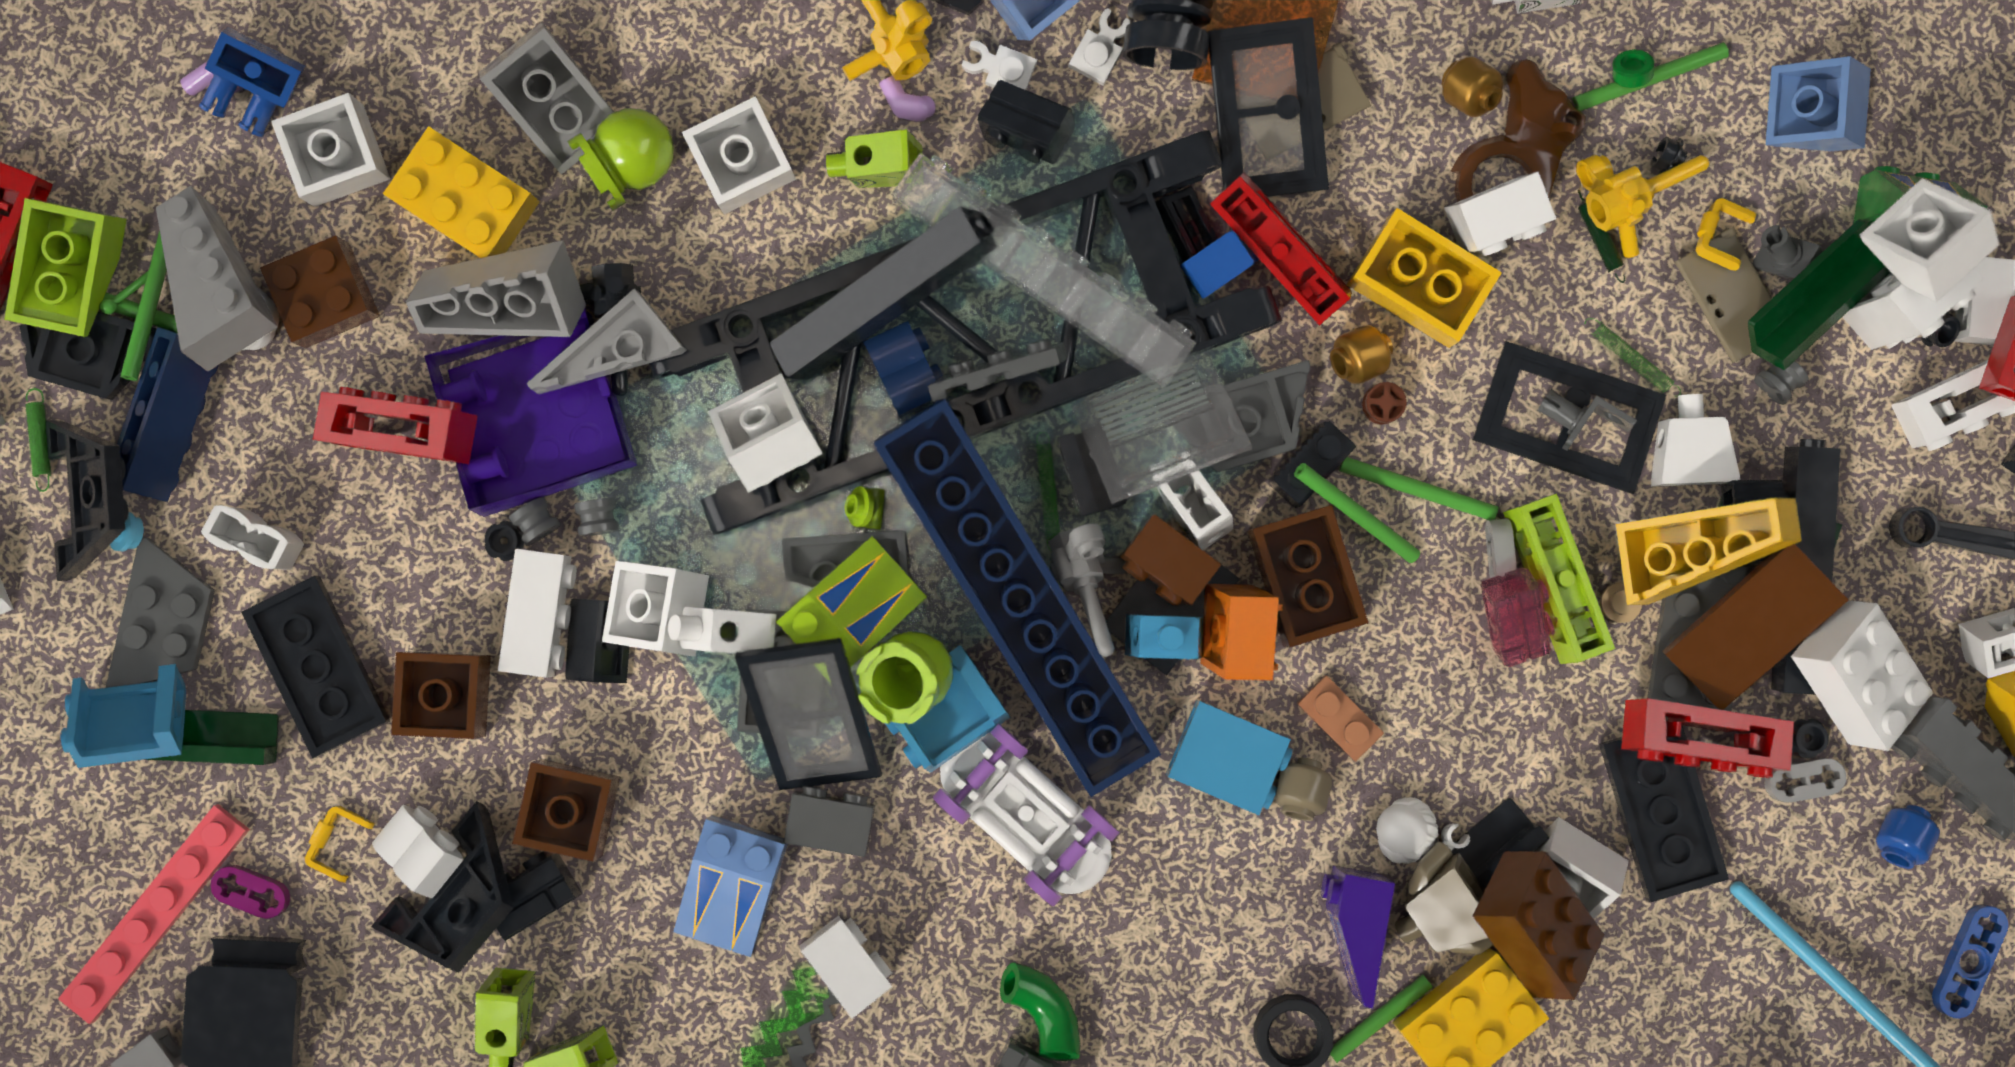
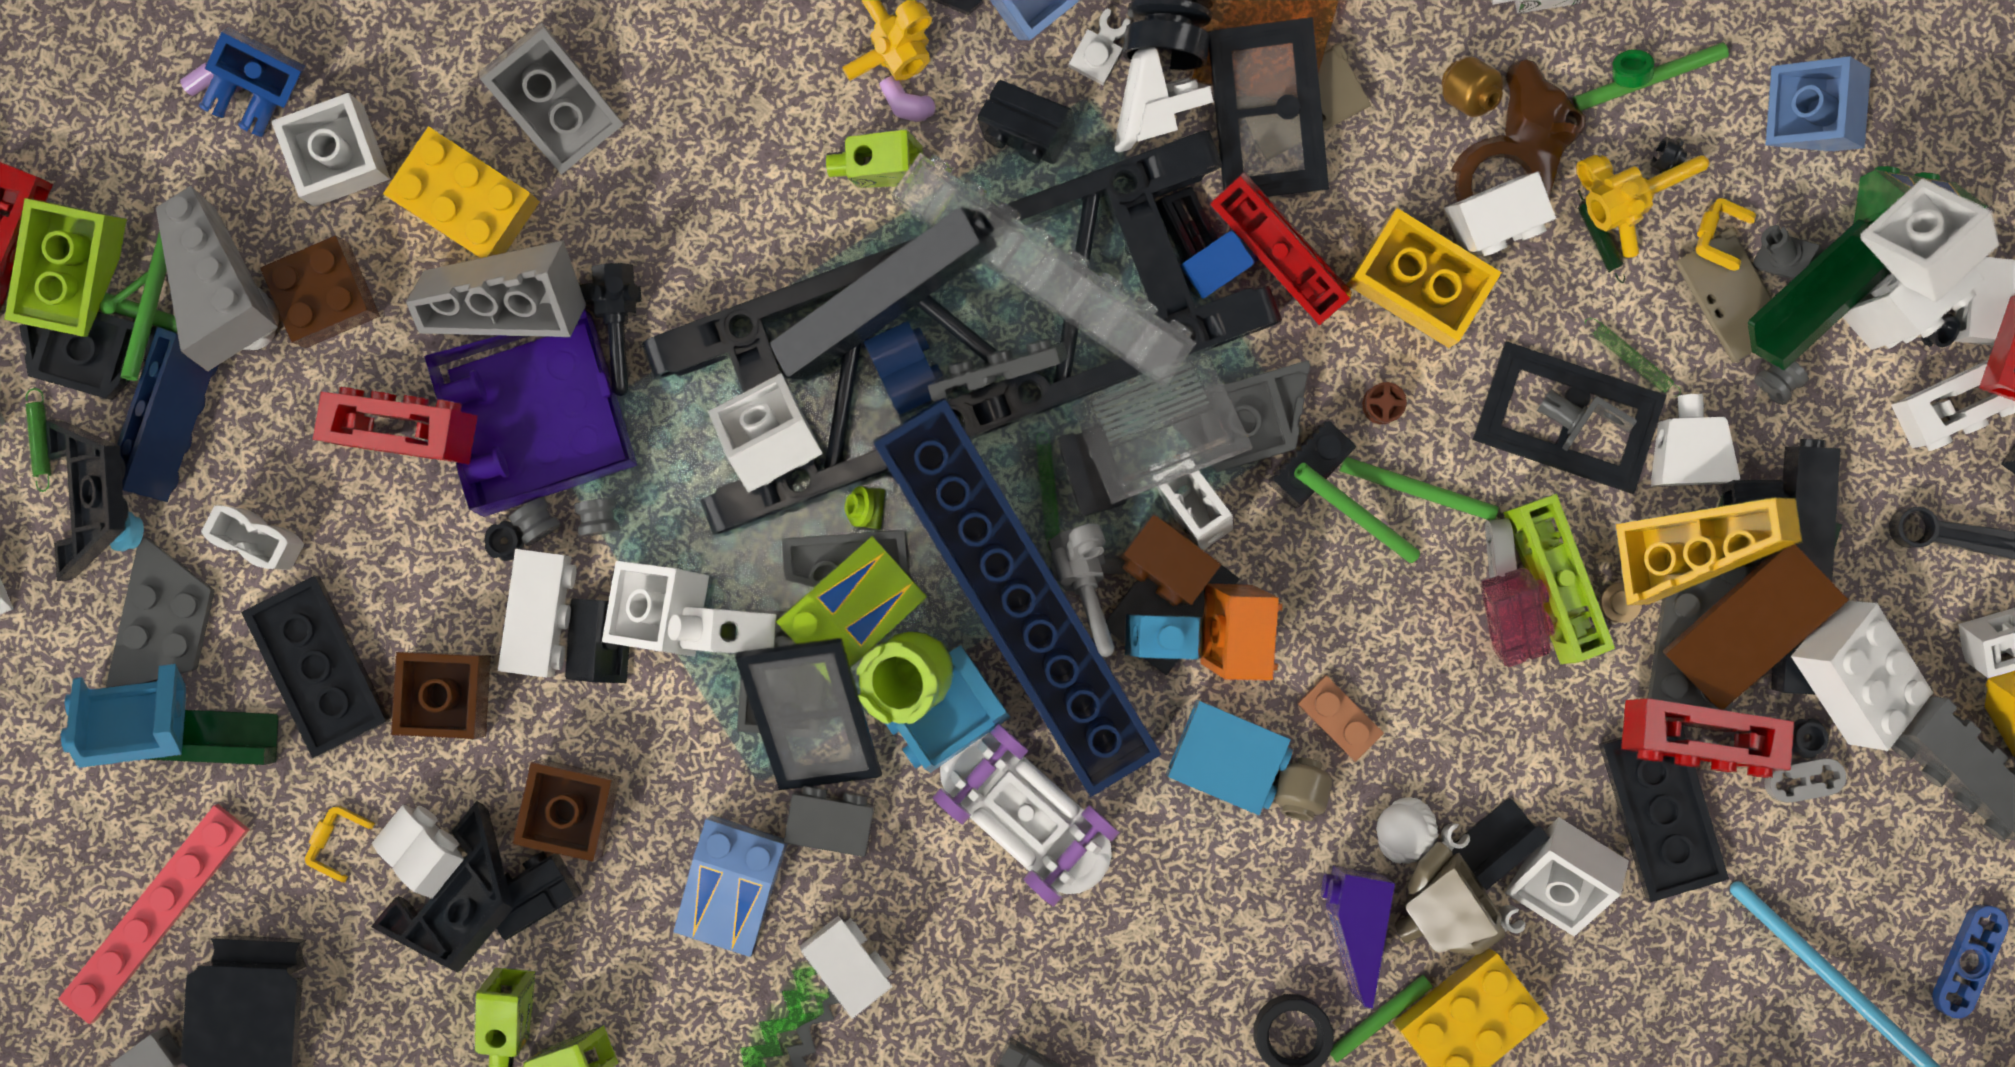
(246, 900): magenta beam -> none
(620, 340): light grey wing -> none
(626, 153): lime tile -> none
(739, 155): white brick -> none
(1005, 65): white plate -> none
(1048, 1008): green cylinder -> none
(1151, 103): none -> white piece
(1311, 575): reddish brown brick -> none
(1361, 354): pearl gold head -> none
(1539, 925): reddish brown brick -> none
(1907, 836): blue head -> none

